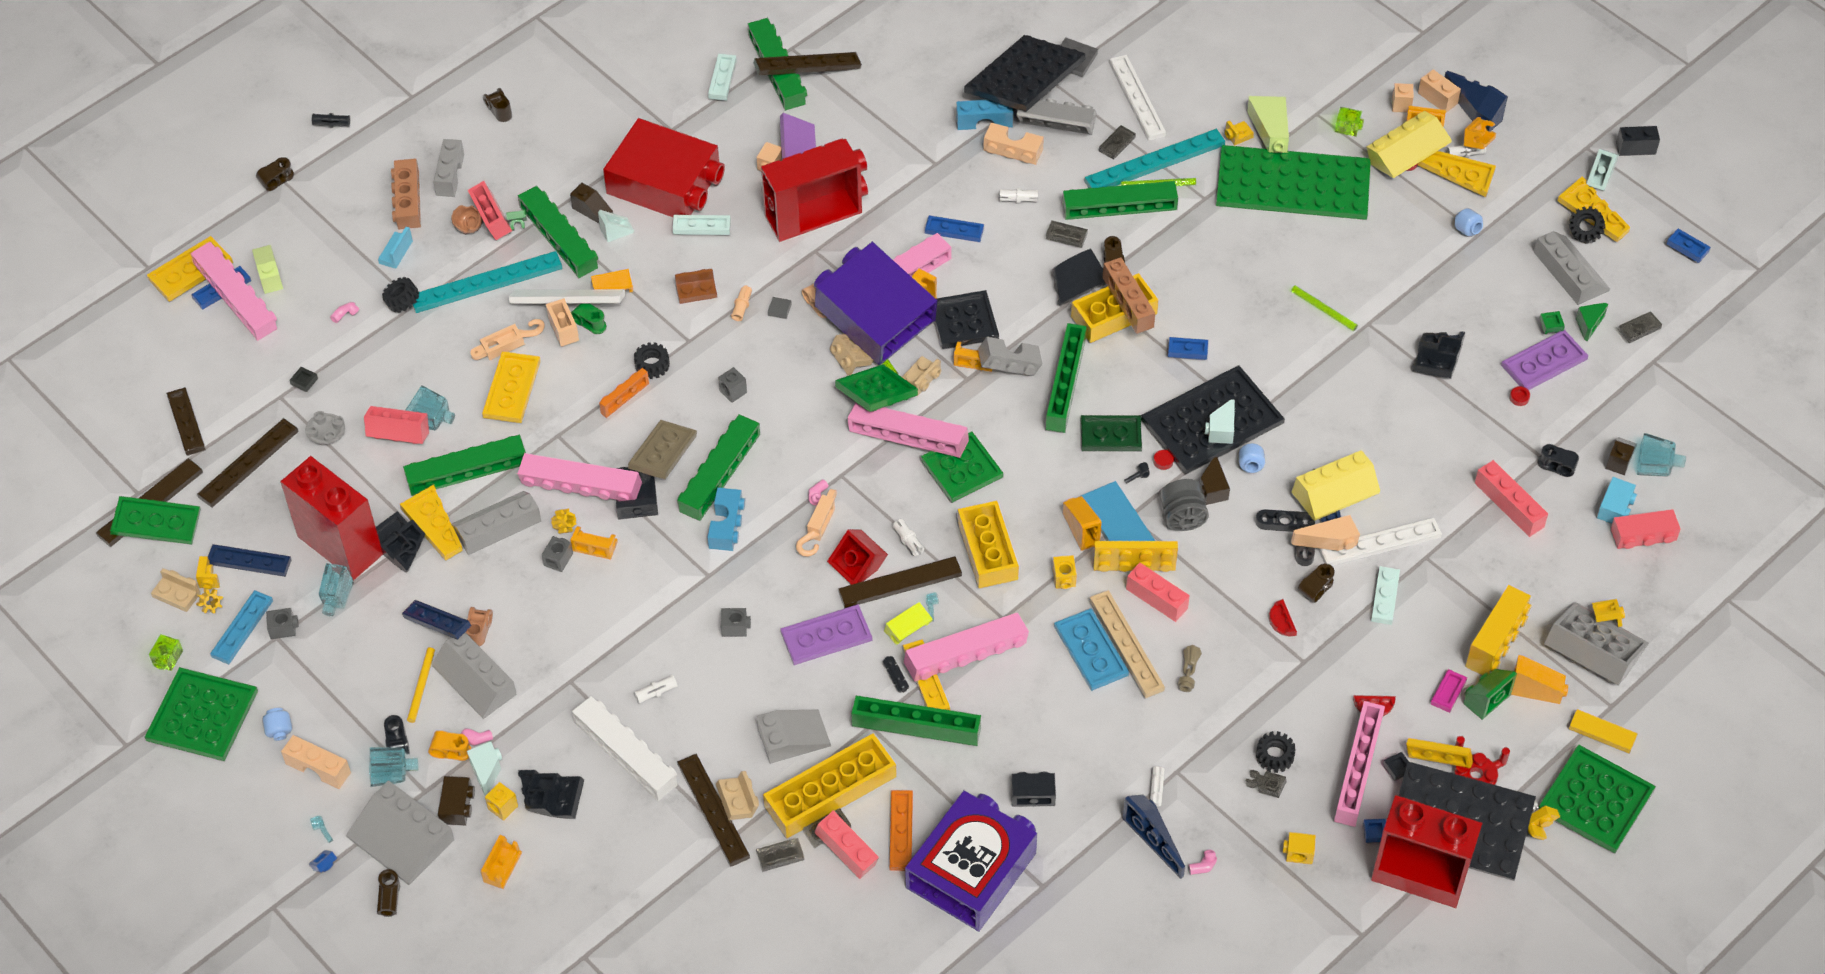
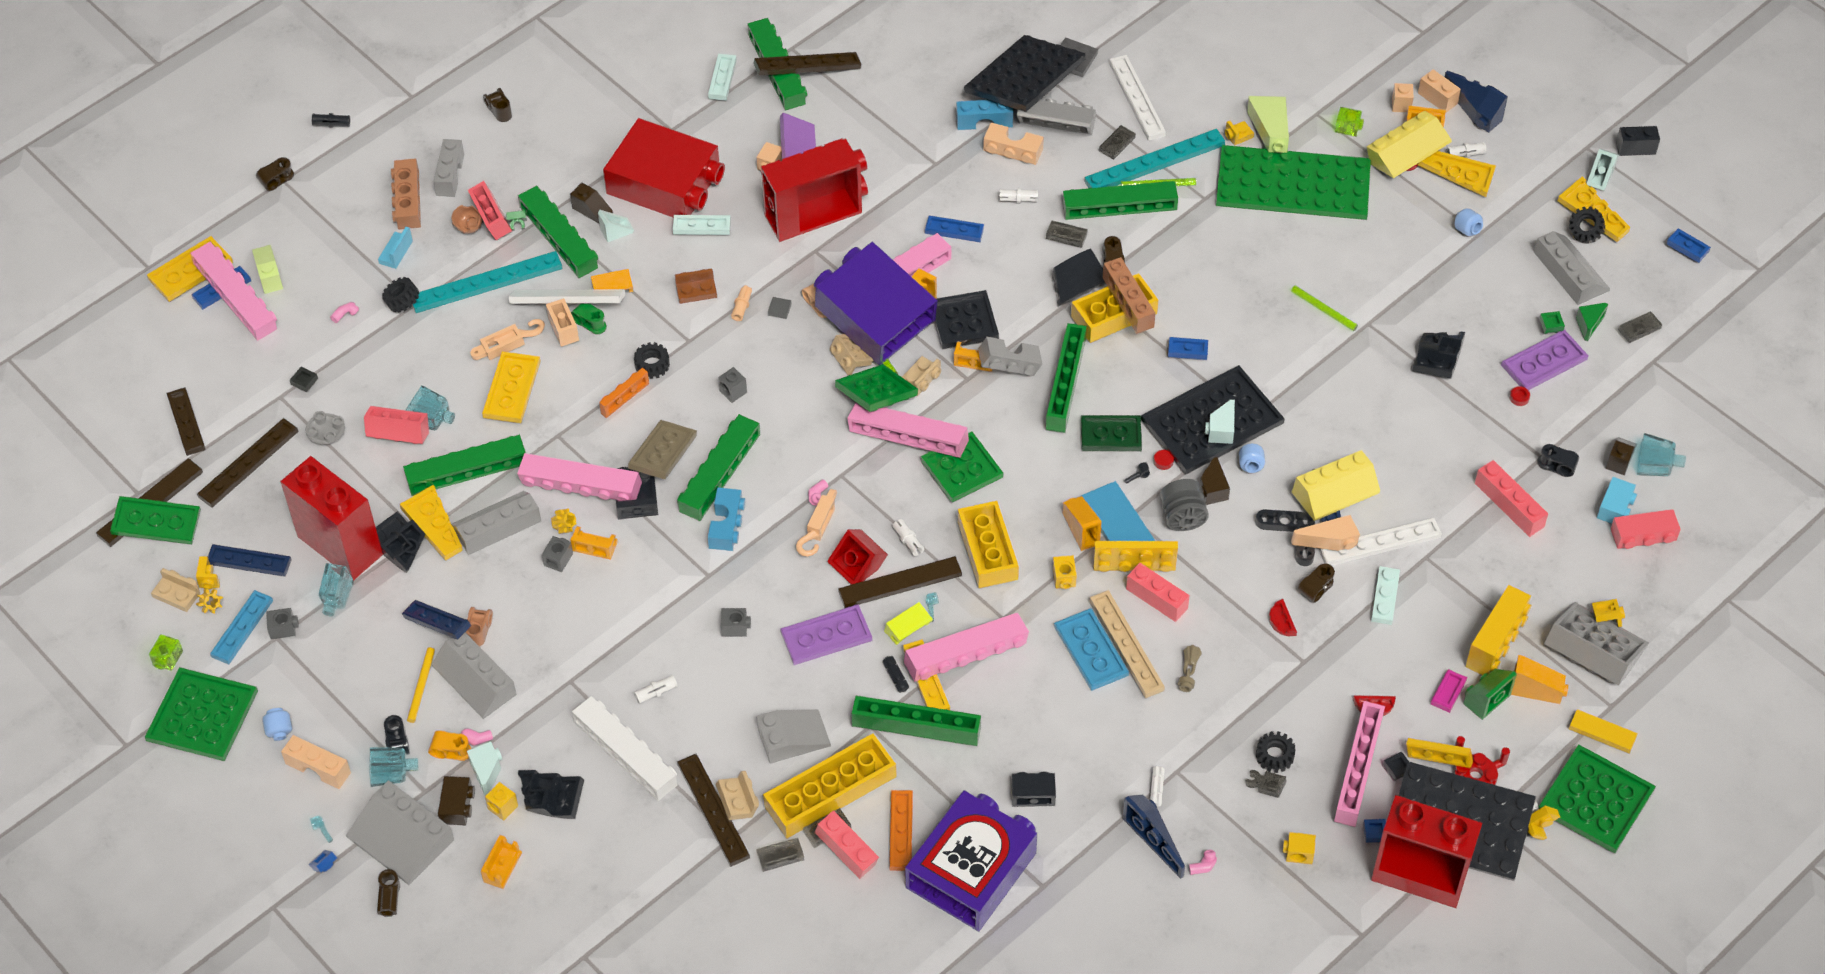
(1476, 134): light orange hinge -> none

